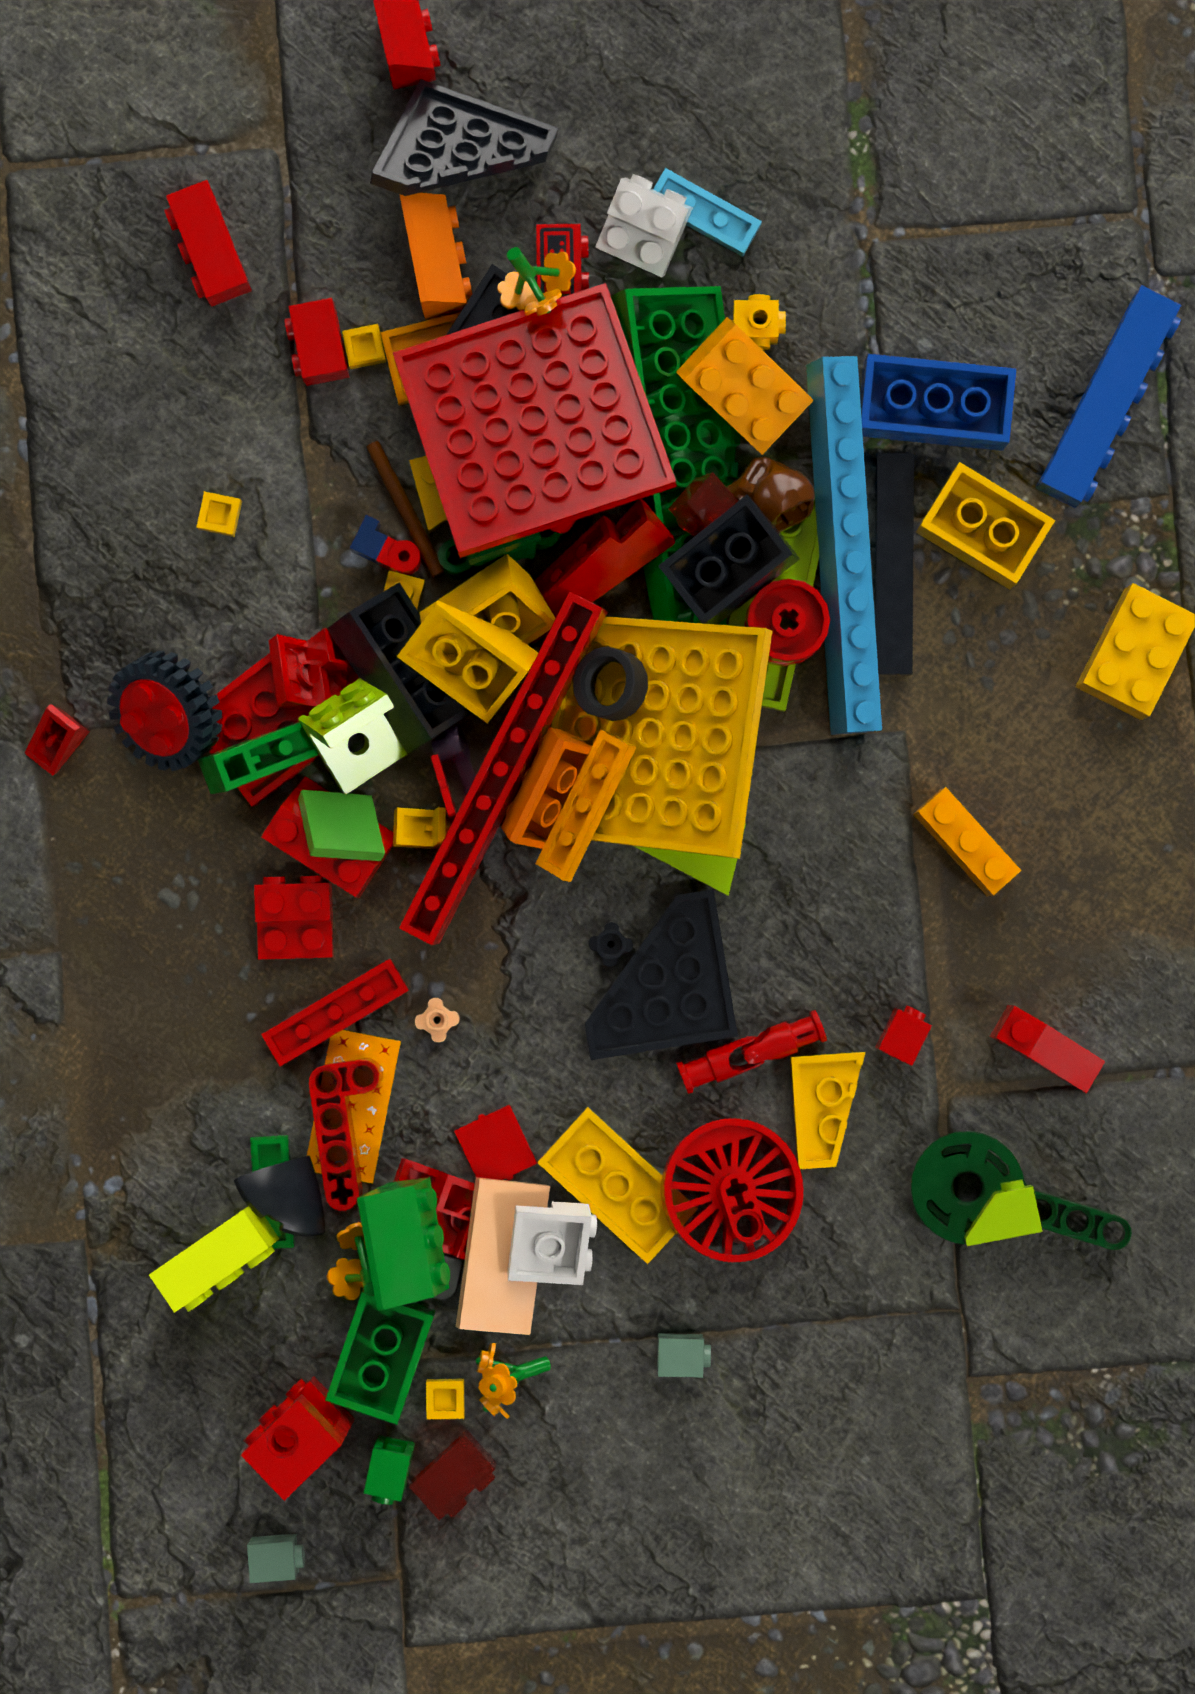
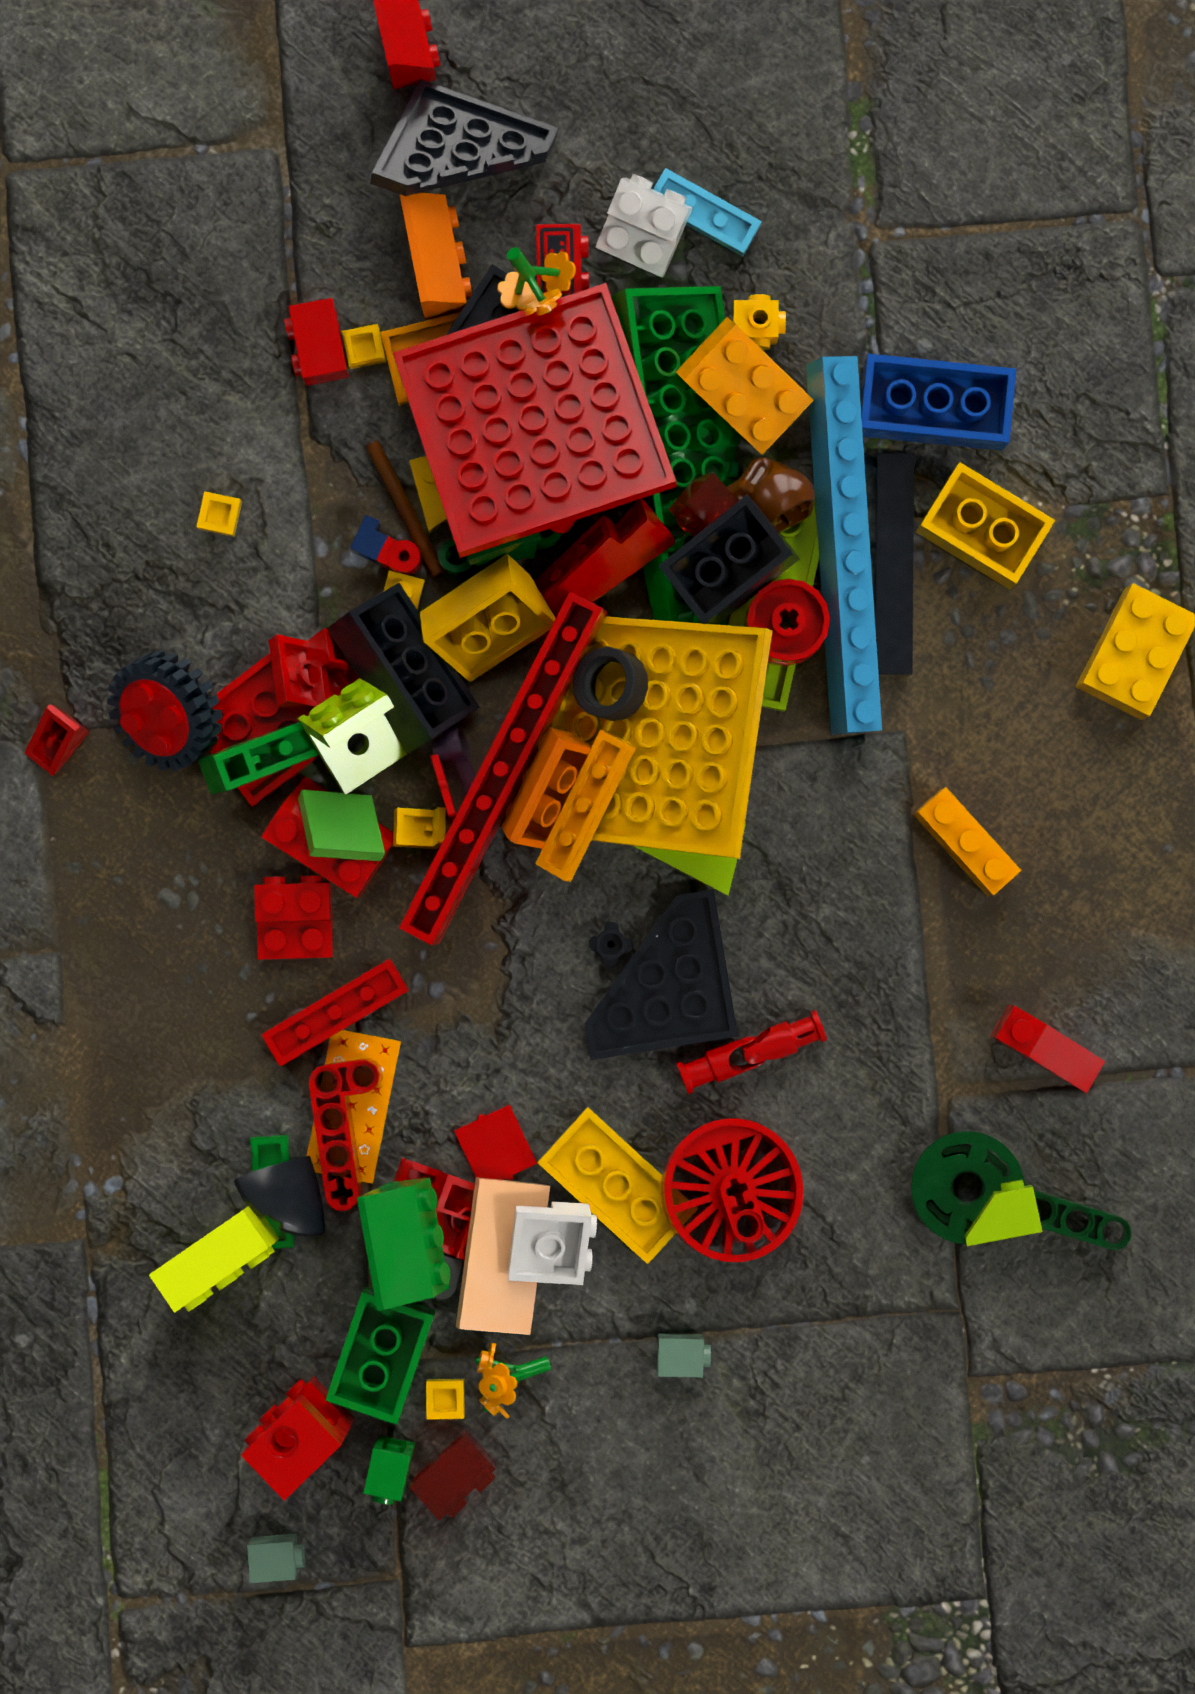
(207, 244): red brick -> none
(355, 1273): light orange plant -> none
(426, 1020): light nougat plate -> none
(468, 658): yellow slope -> none
(821, 1104): yellow wing -> none
(904, 1034): red brick -> none
(1108, 397): blue brick -> none

